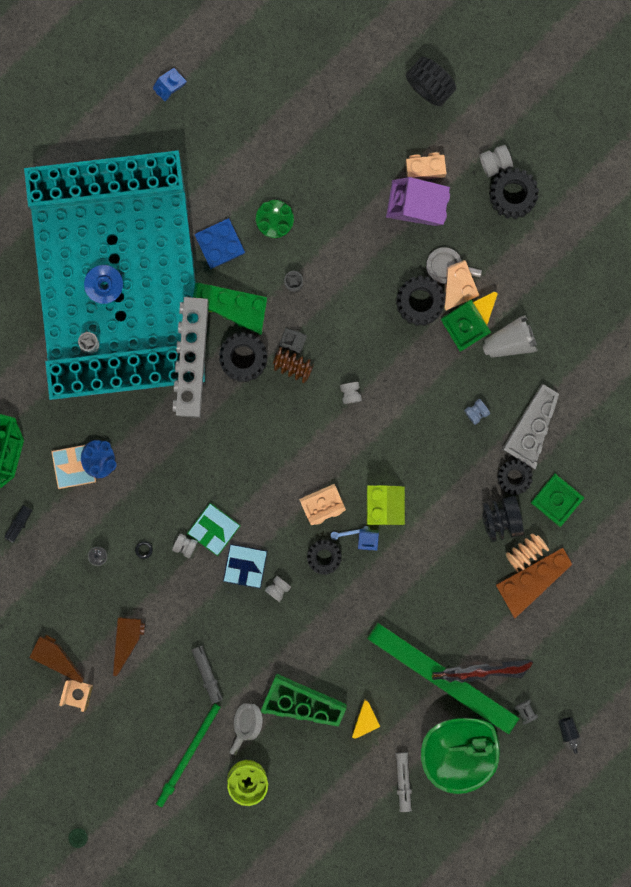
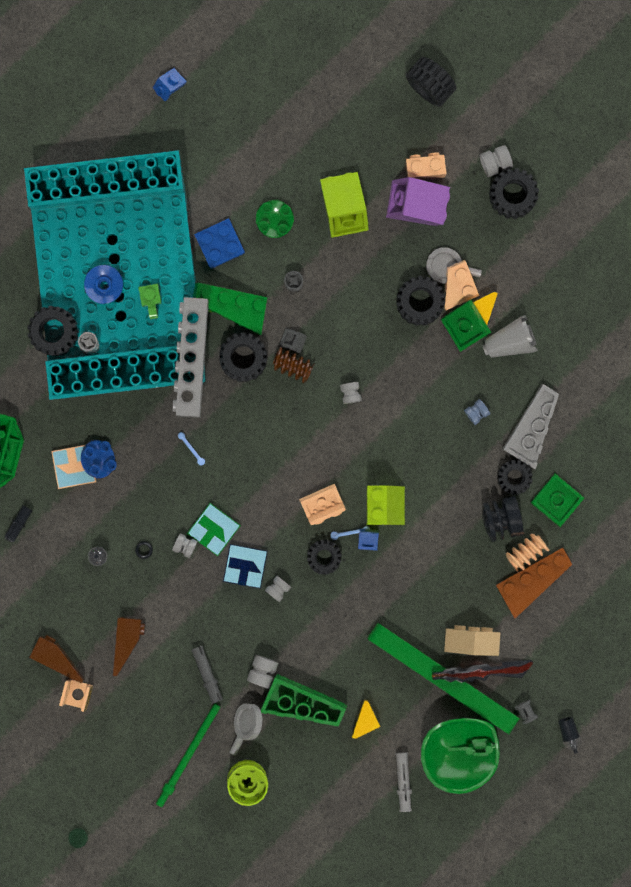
(38, 323): none -> black tyre
(150, 297): none -> bright green plate
(201, 461): none -> light blue hinge
(262, 671): none -> light grey wheel
(344, 204): none -> lime slope
(472, 641): none -> tan brick

